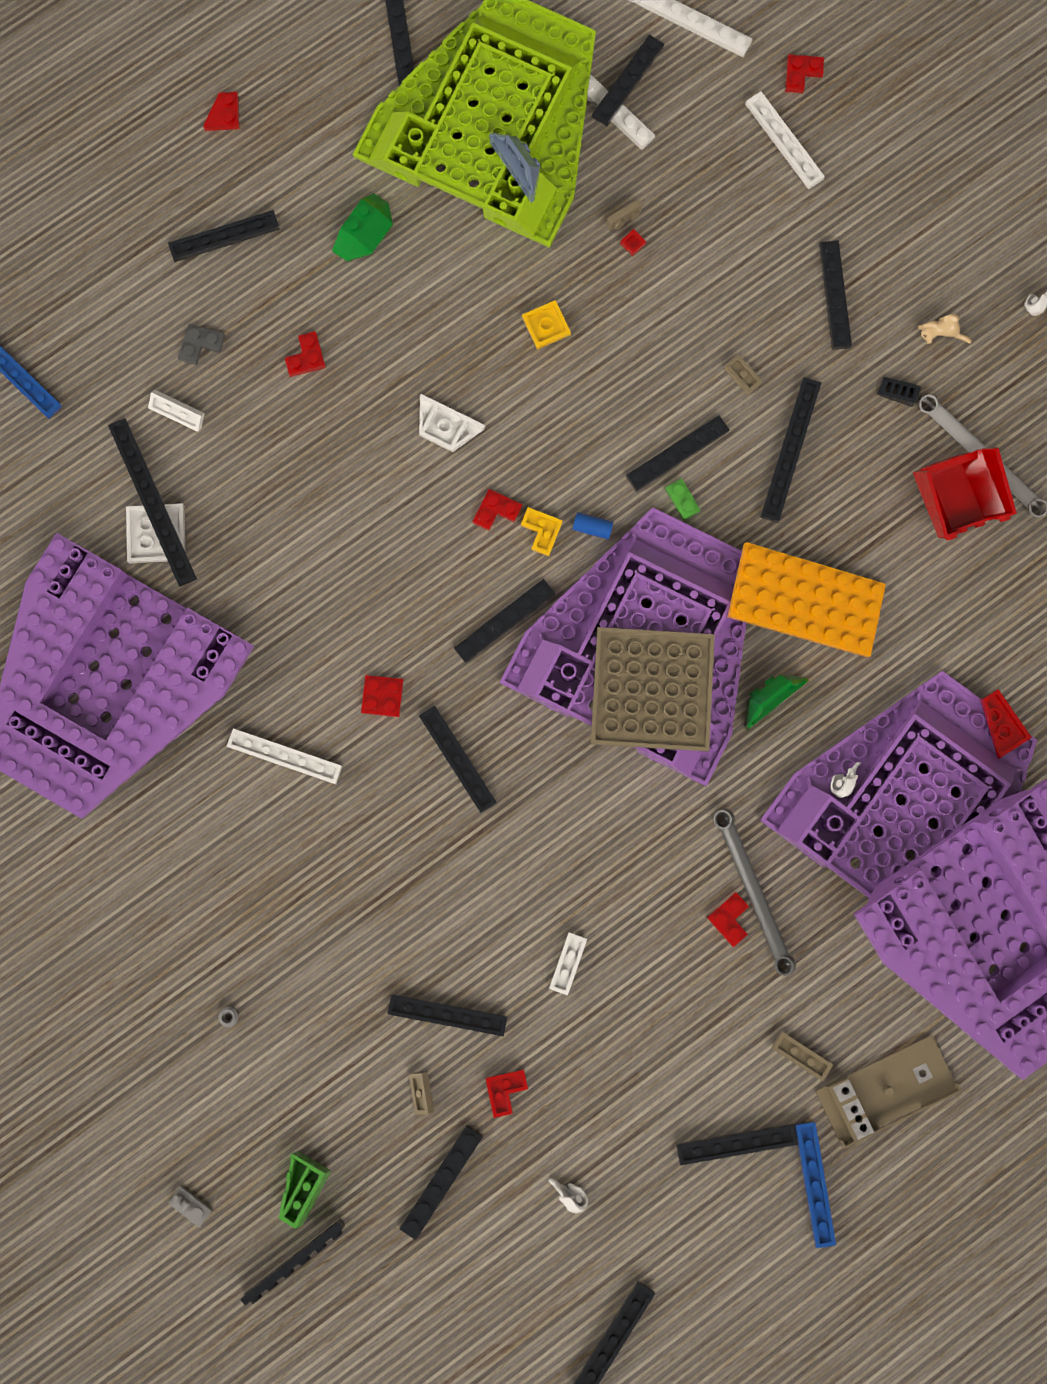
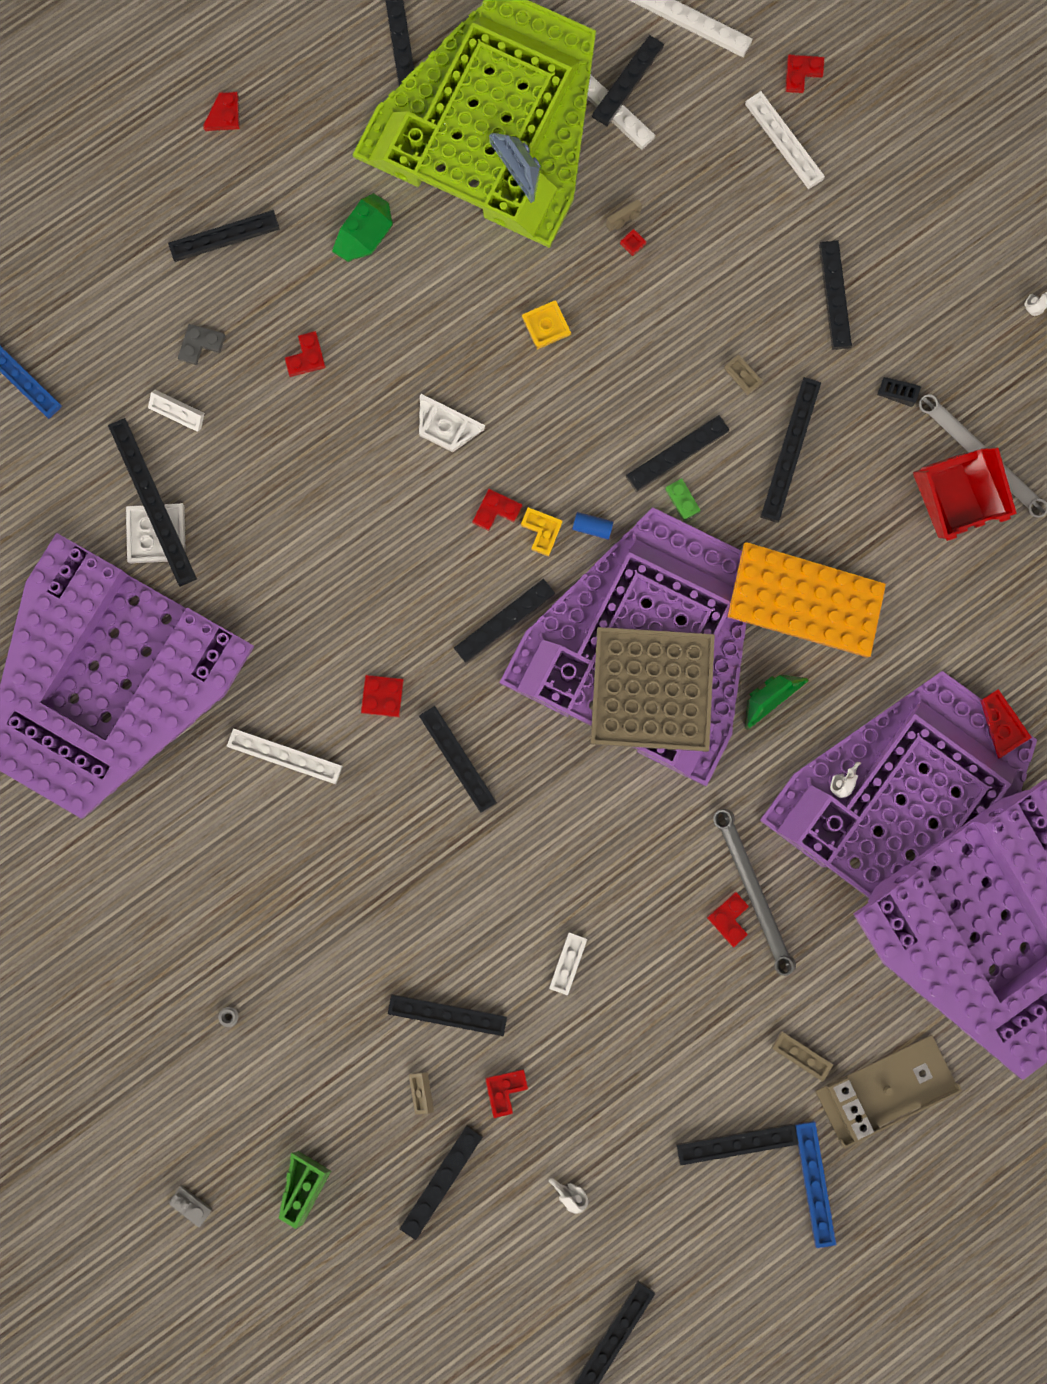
(300, 1257): black plate -> none
(946, 326): tan animal -> none

